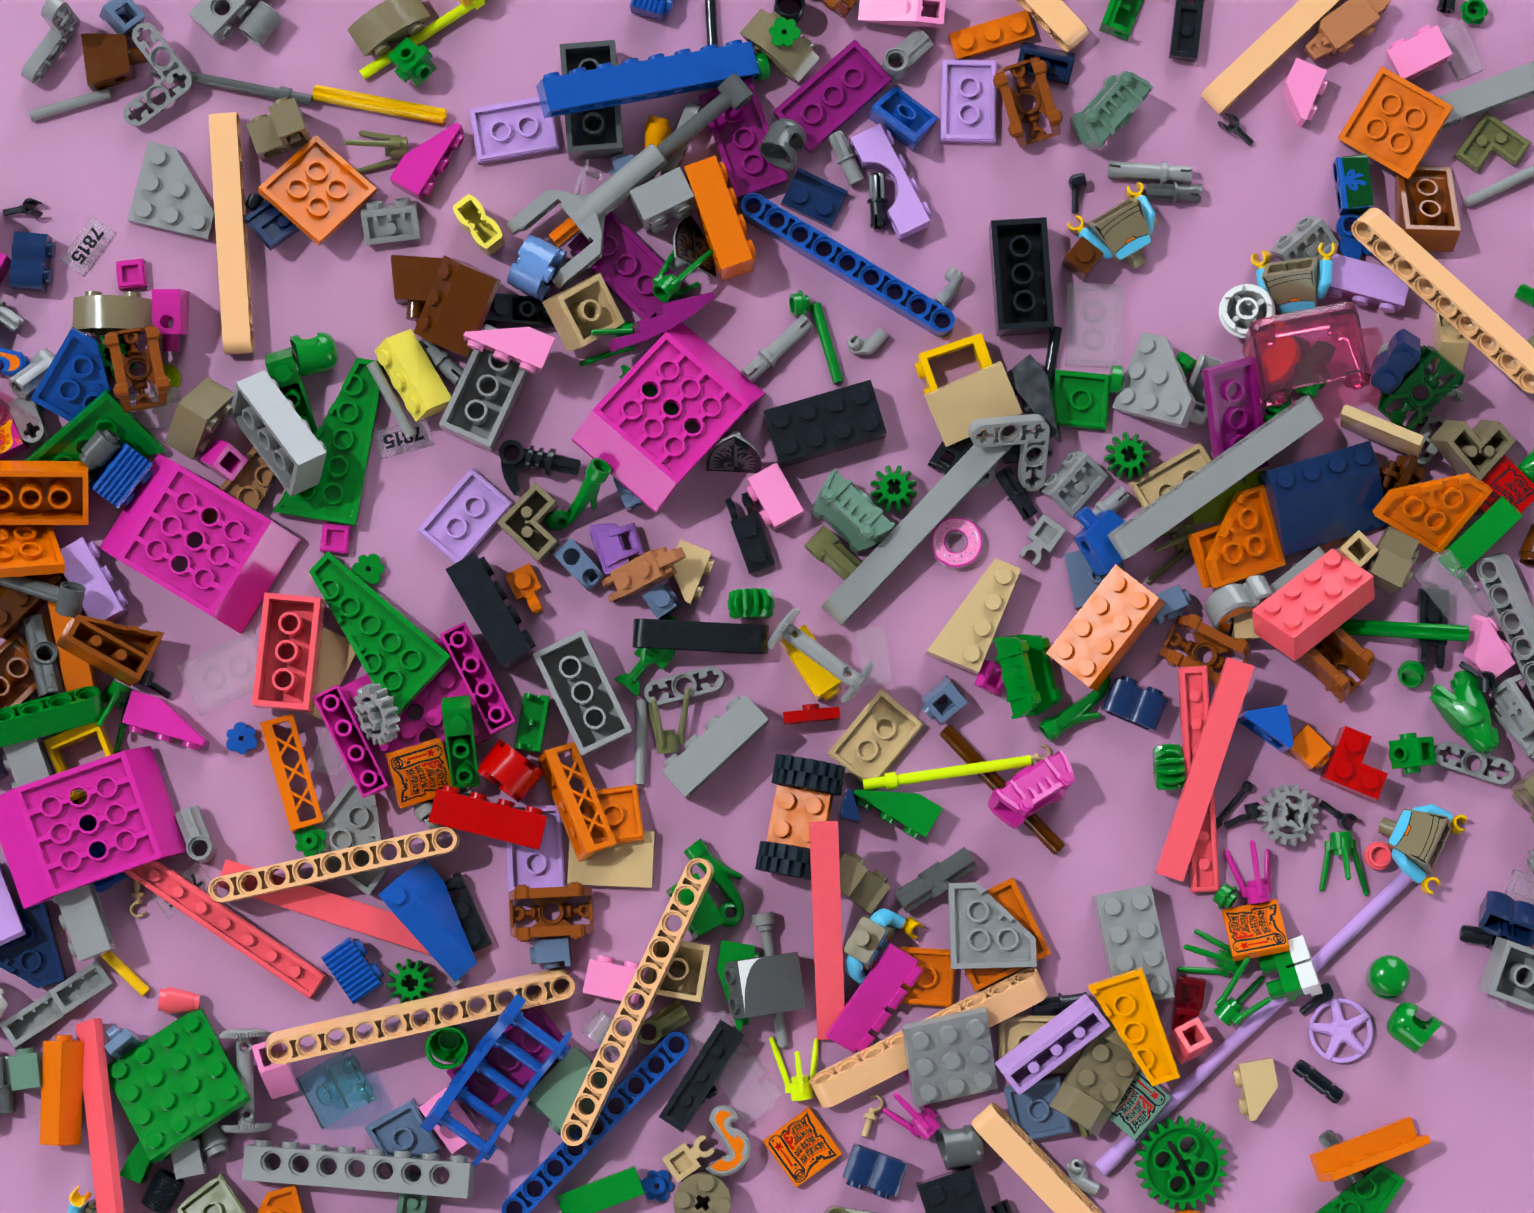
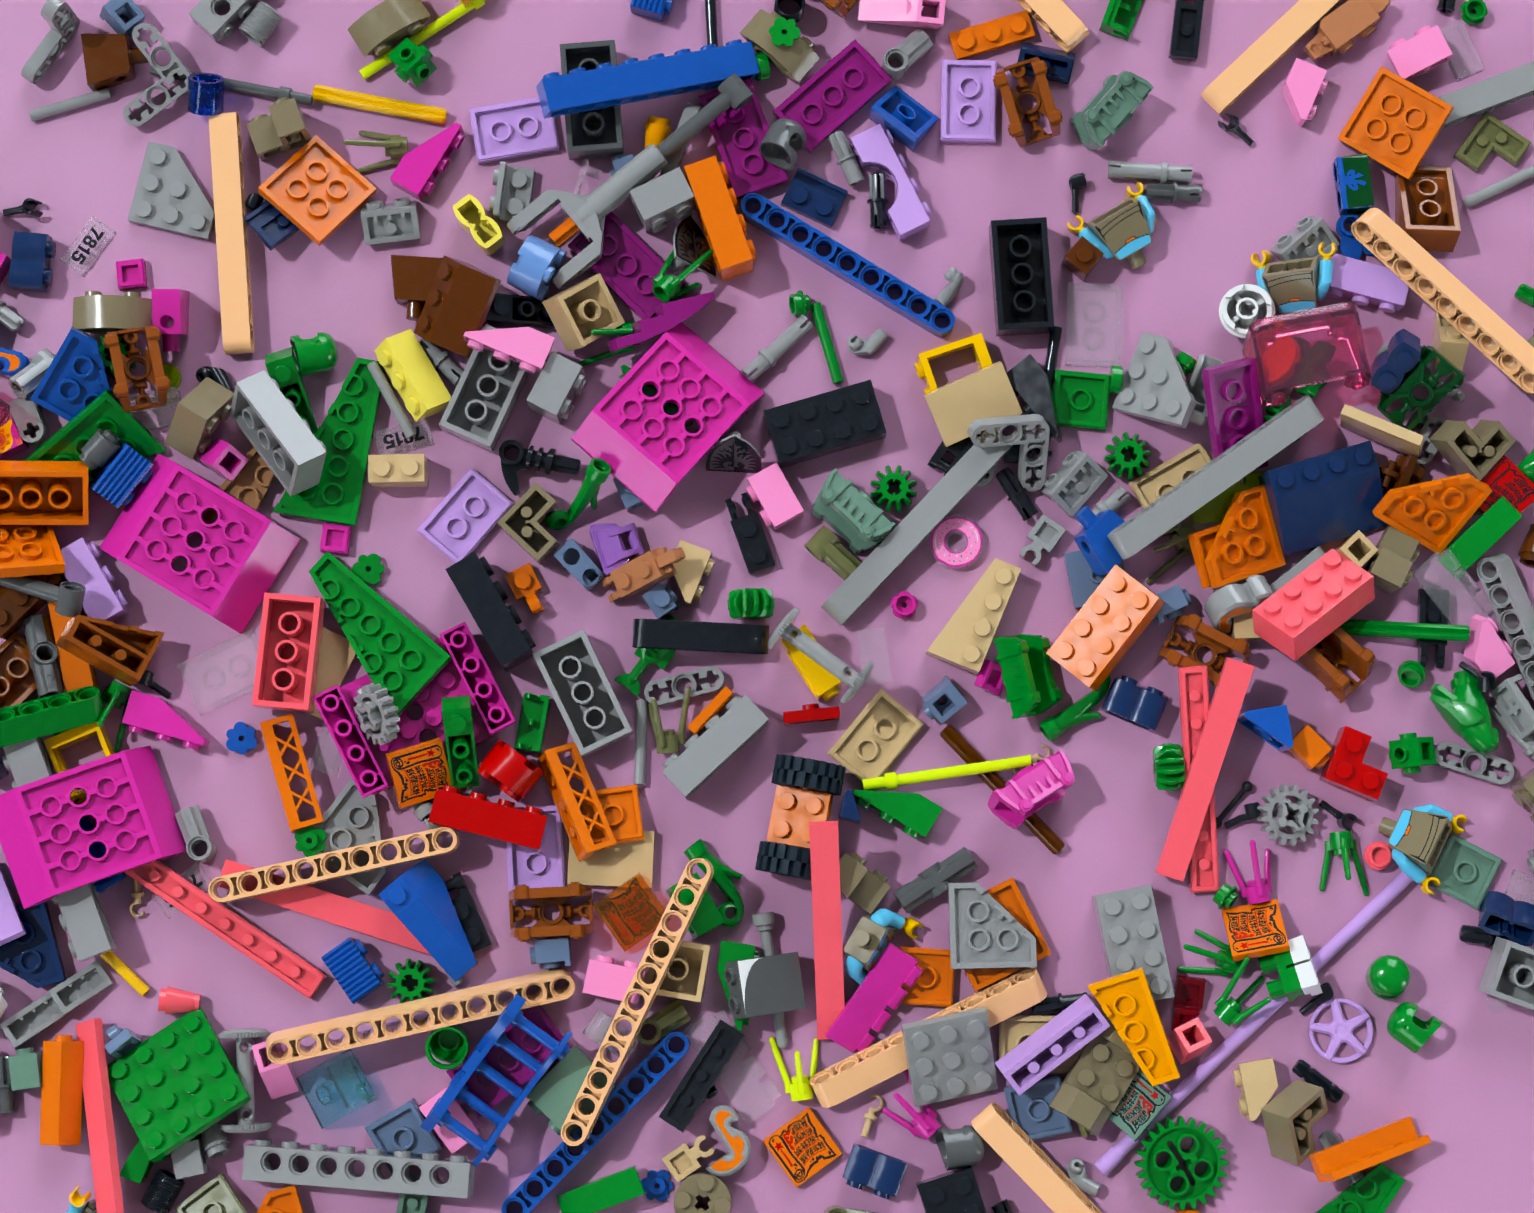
(205, 94): none -> clear blue piece
(216, 374): none -> black arm
(398, 470): none -> tan brick
(512, 191): none -> light grey bracket
(556, 388): none -> light grey brick
(630, 911): none -> clear orange tile
(710, 710): none -> orange tile
(904, 597): none -> dark pink plate
(1290, 1120): none -> dark tan brick
(1465, 871): none -> sand green tile

